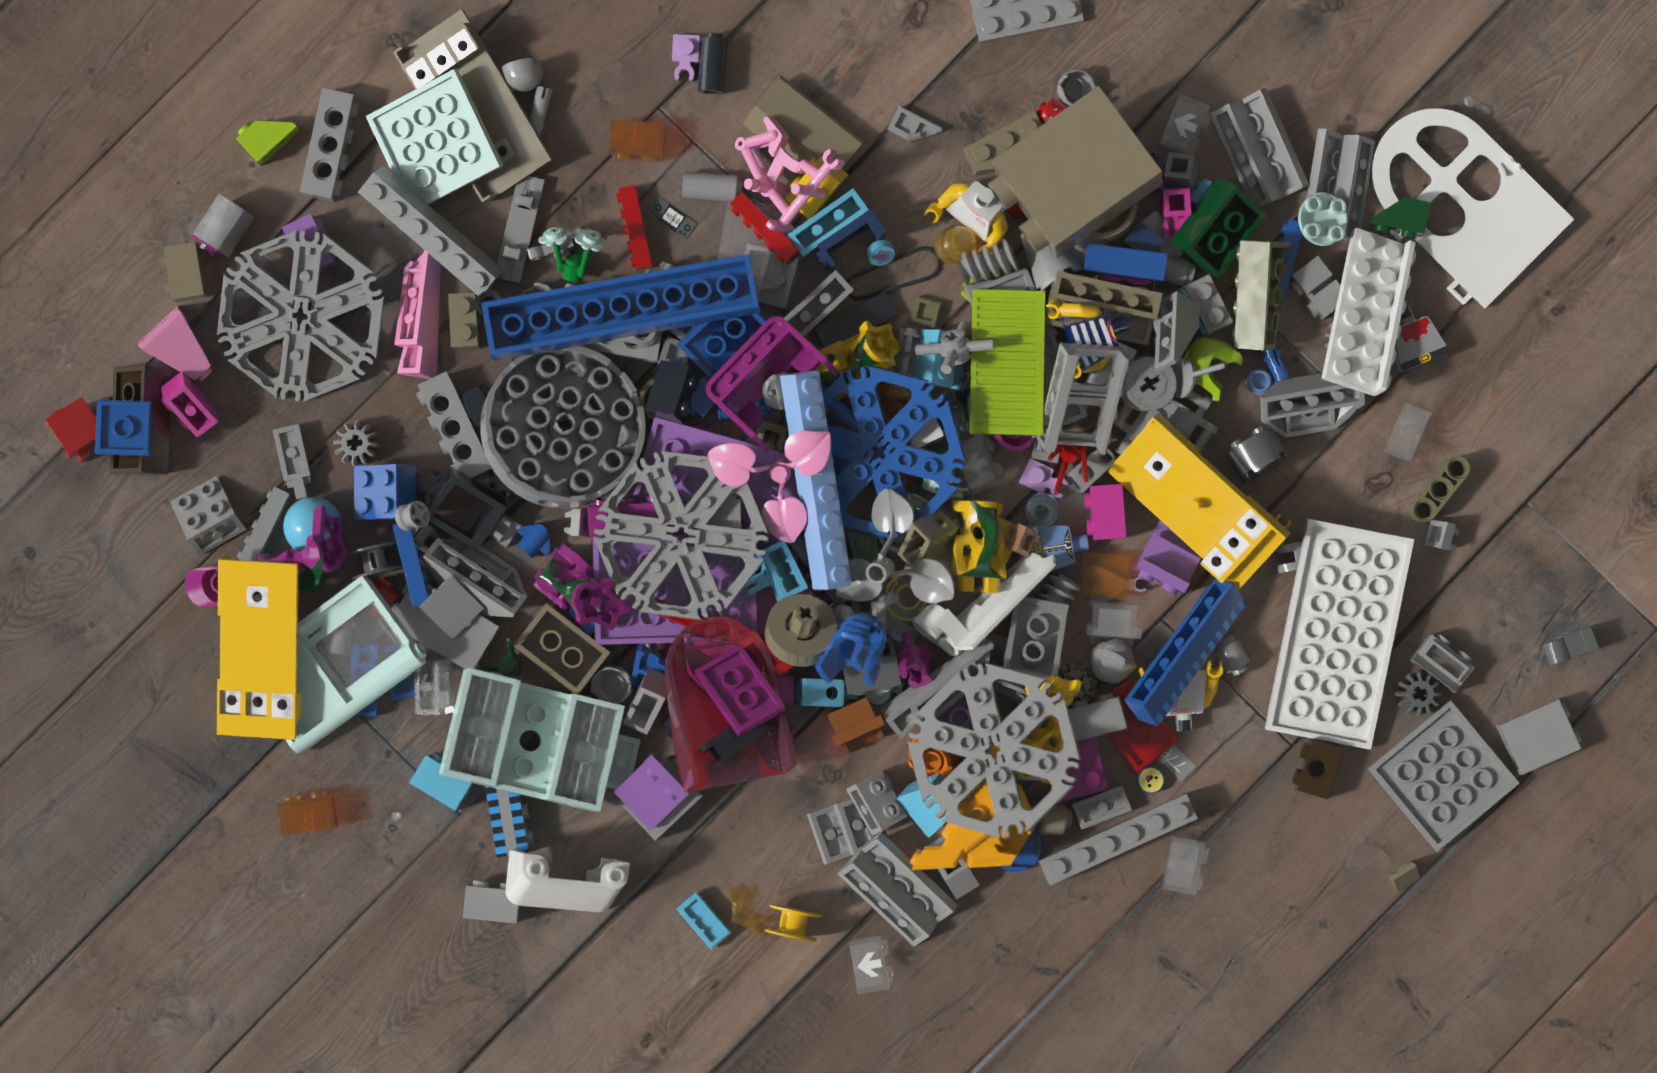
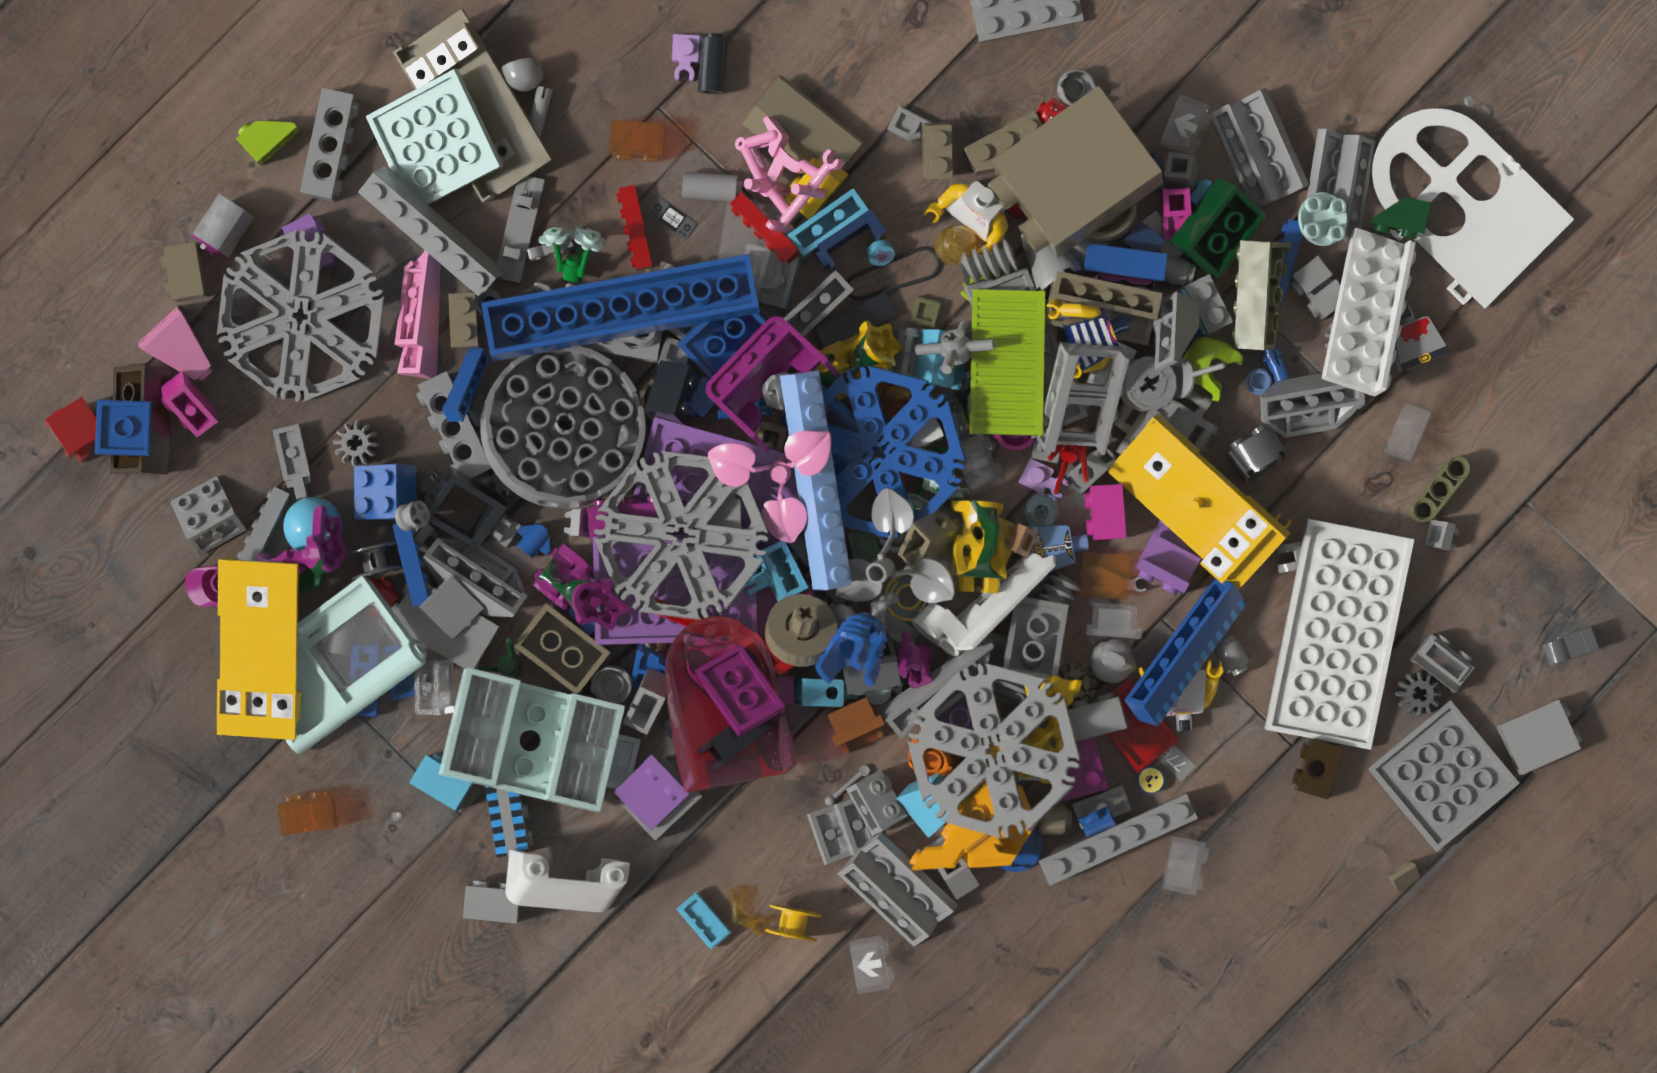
(465, 385): none -> blue piece
(863, 771): none -> light grey hinge
(937, 150): none -> dark tan brick
(1097, 821): none -> blue piece

